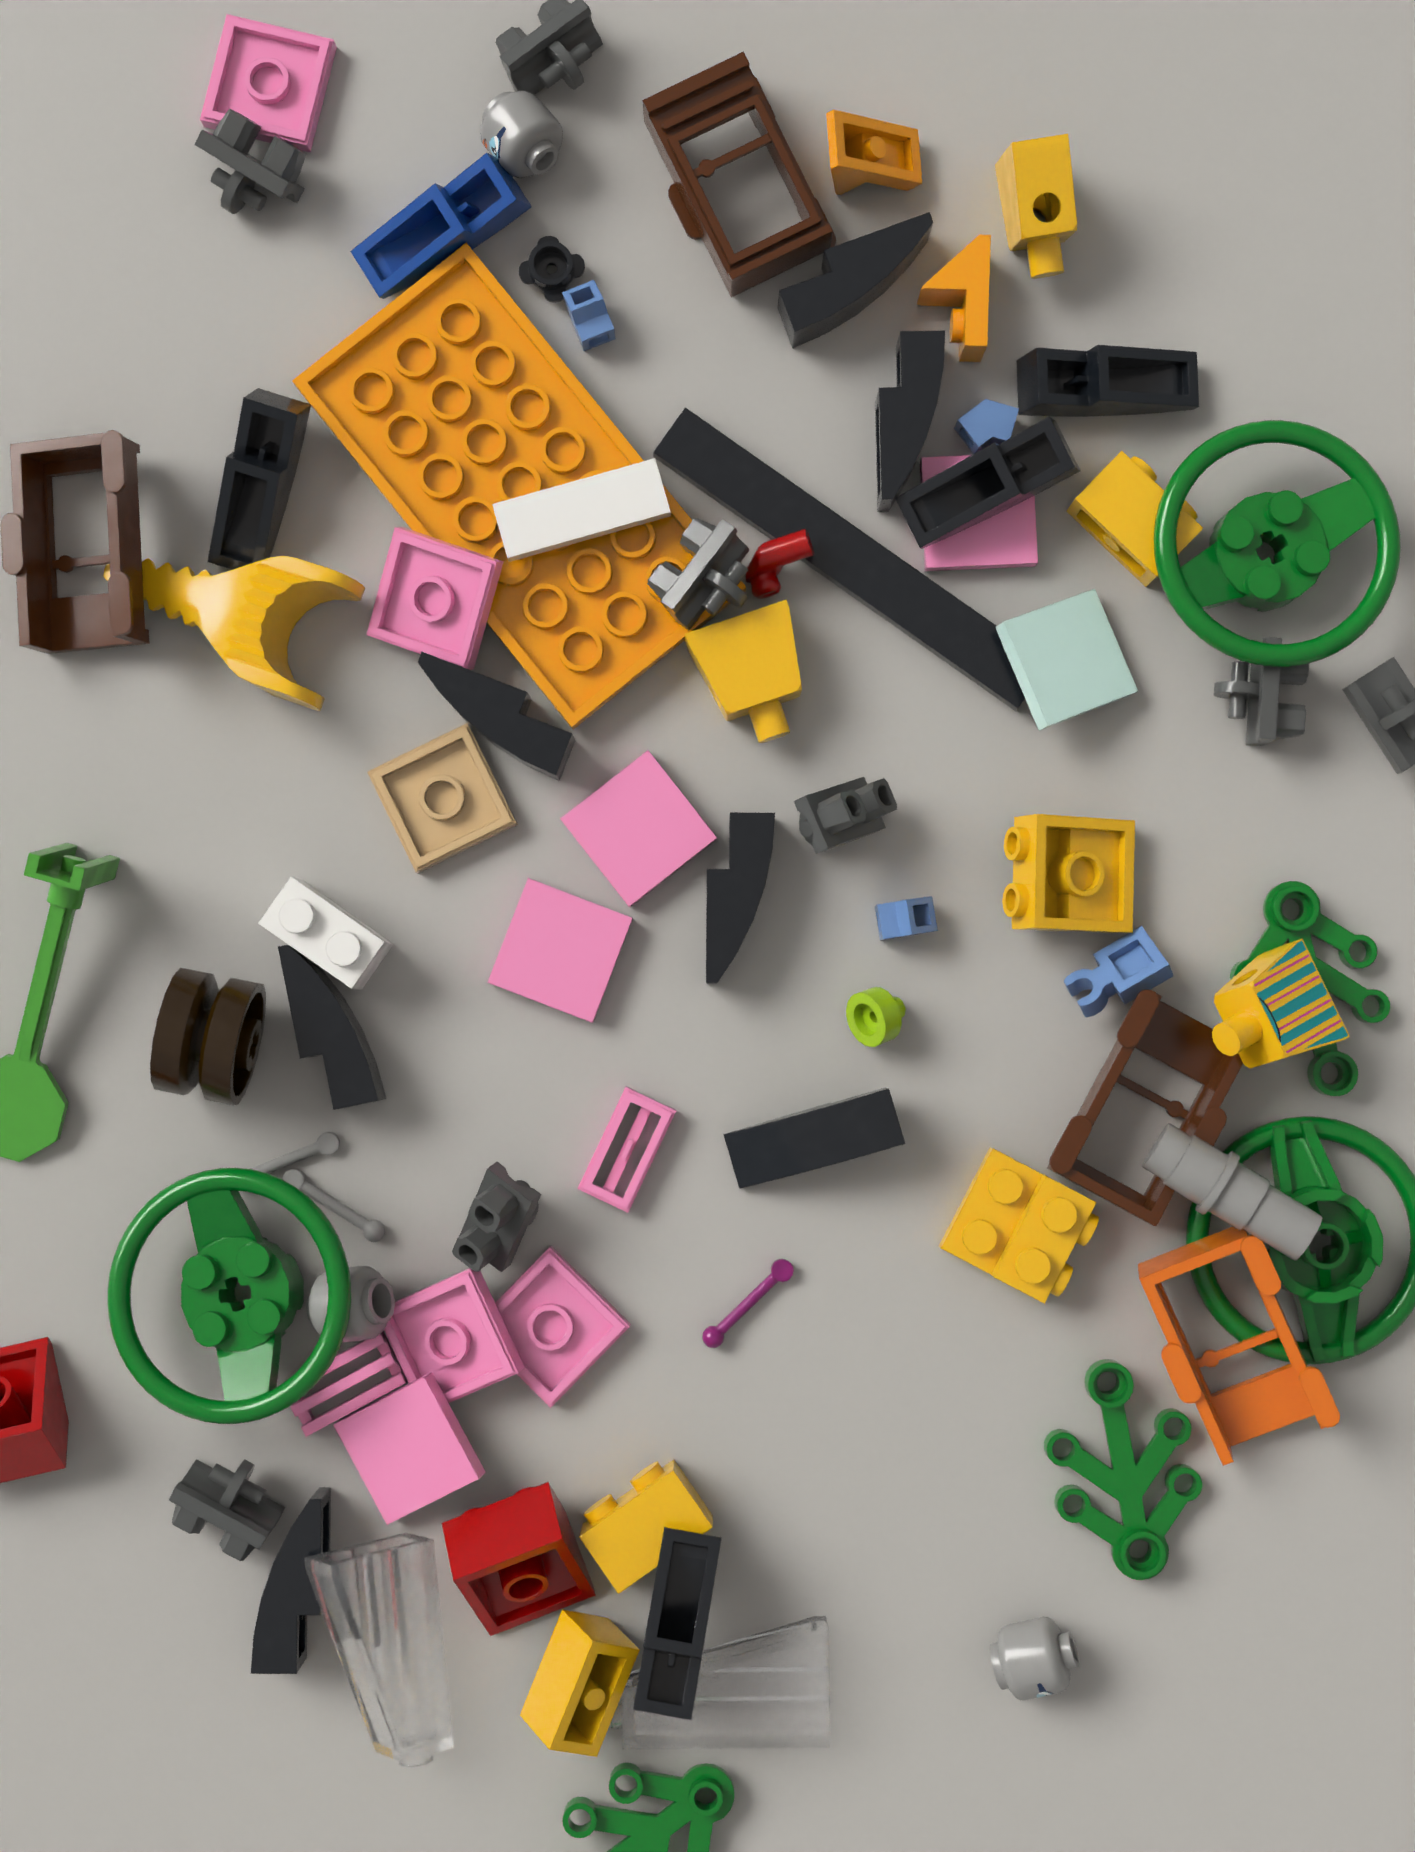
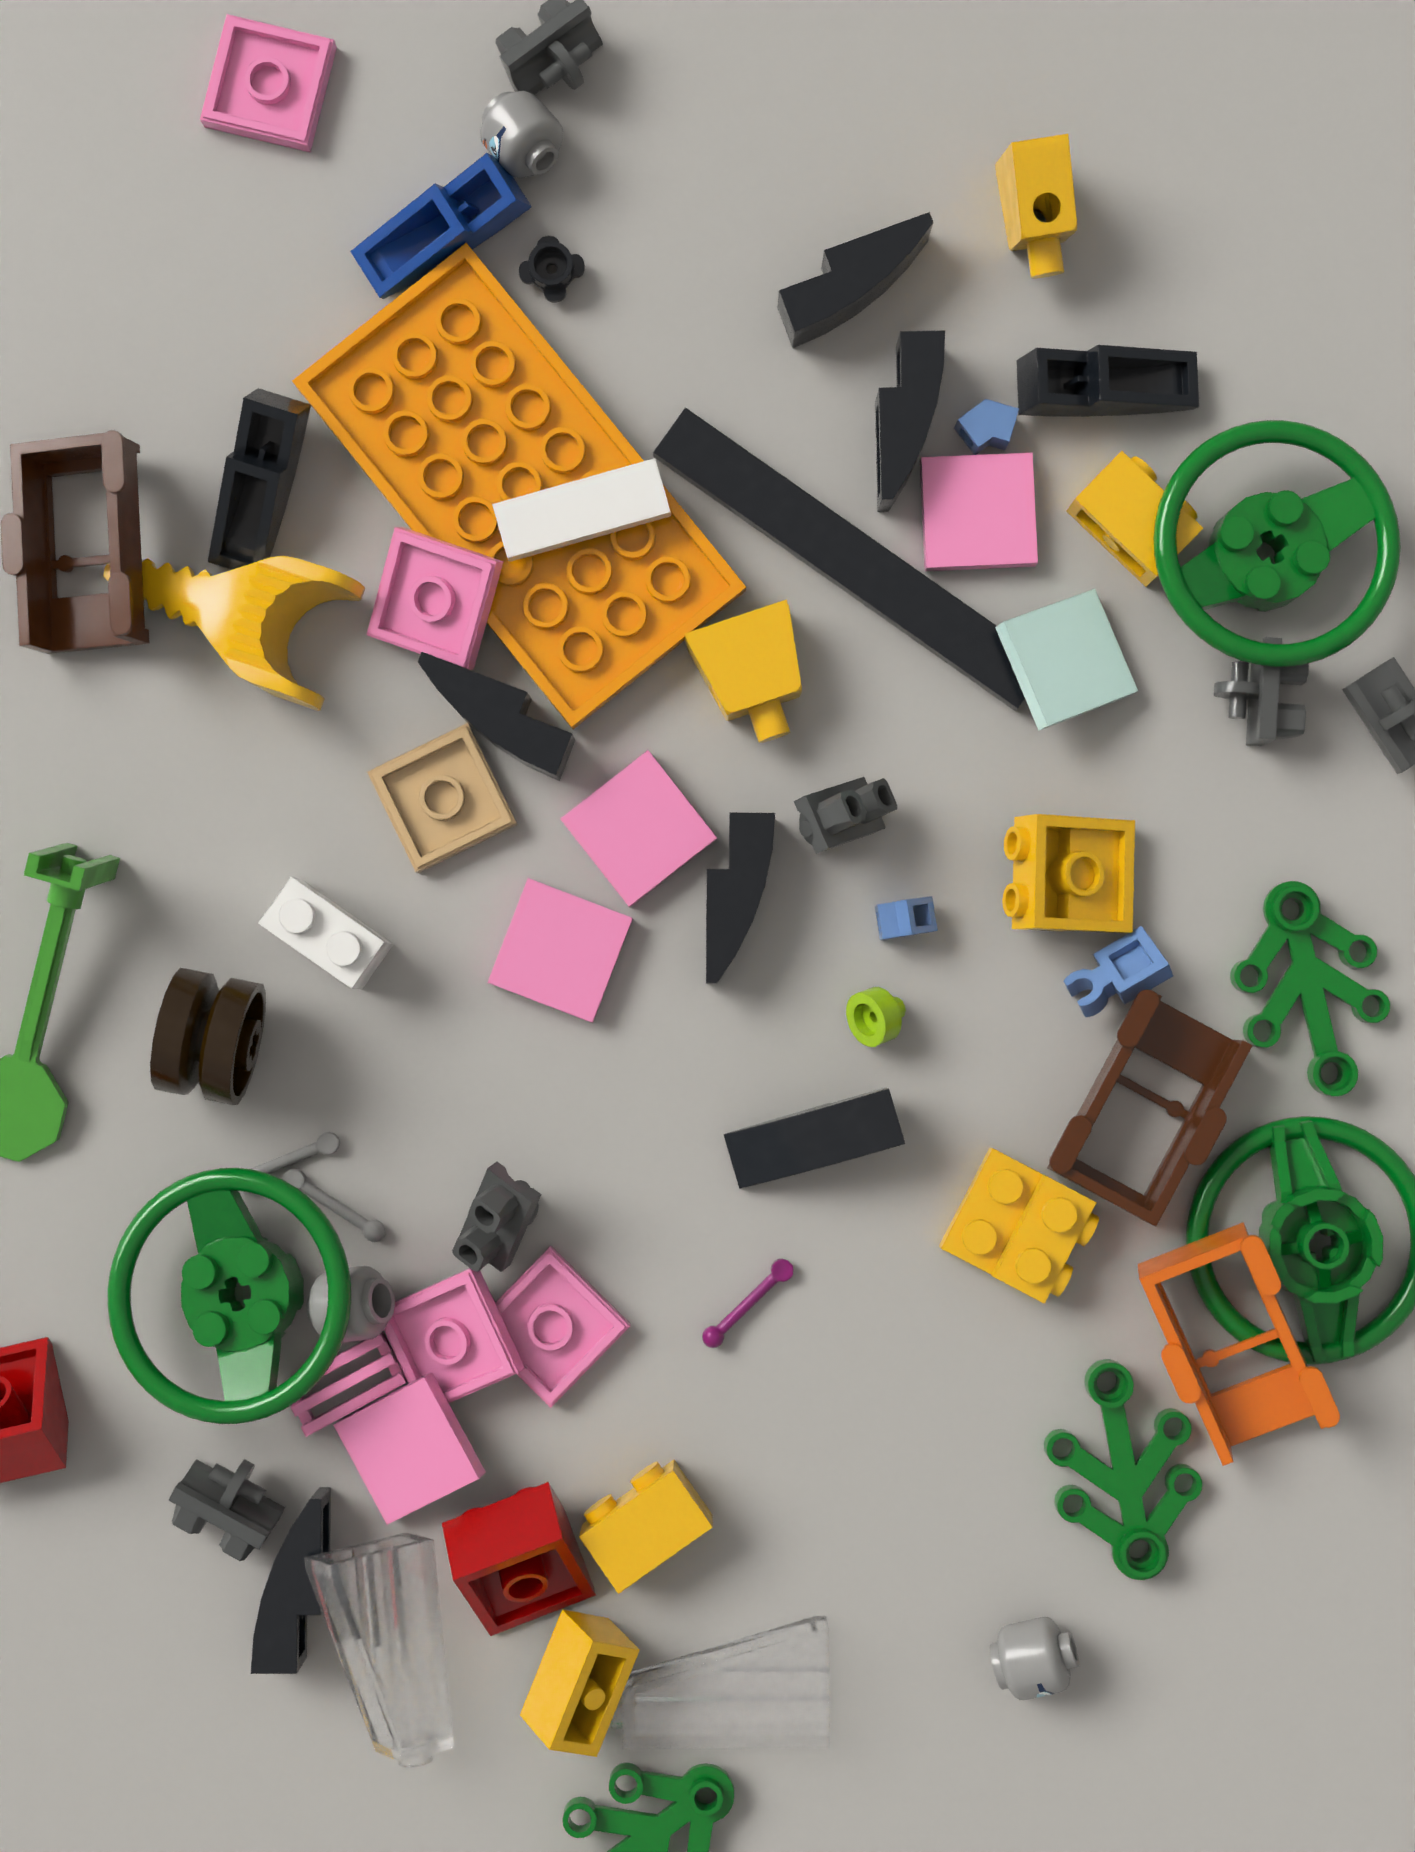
(231, 146): dark grey hips -> none
(330, 1029): black slope -> none
(589, 315): medium blue piece -> none
(647, 1106): bright pink tile -> none
(677, 1624): black slope -> none
(700, 106): reddish brown piece -> none
(707, 578): dark grey hips -> none
(771, 558): red arm -> none
(872, 153): light orange slope -> none
(964, 285): light orange slope -> none
(988, 483): black slope -> none
(1231, 1191): light grey piece -> none
(1276, 1008): yellow torso -> none

